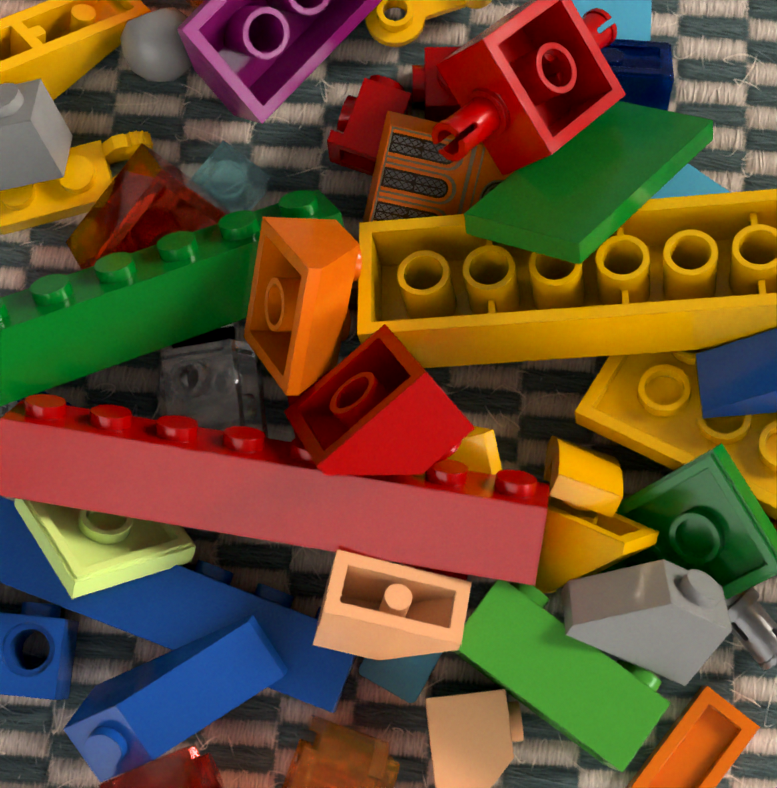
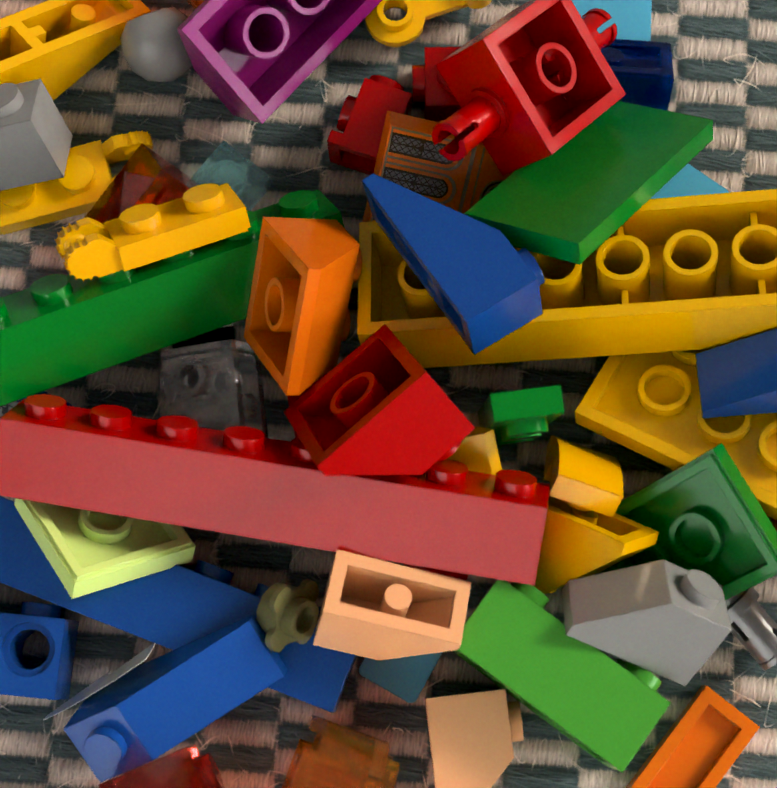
(103, 681): none -> white sticker
(152, 232): none -> yellow hinge
(288, 613): none -> olive plate
(461, 263): none -> blue slope
(521, 414): none -> green plate

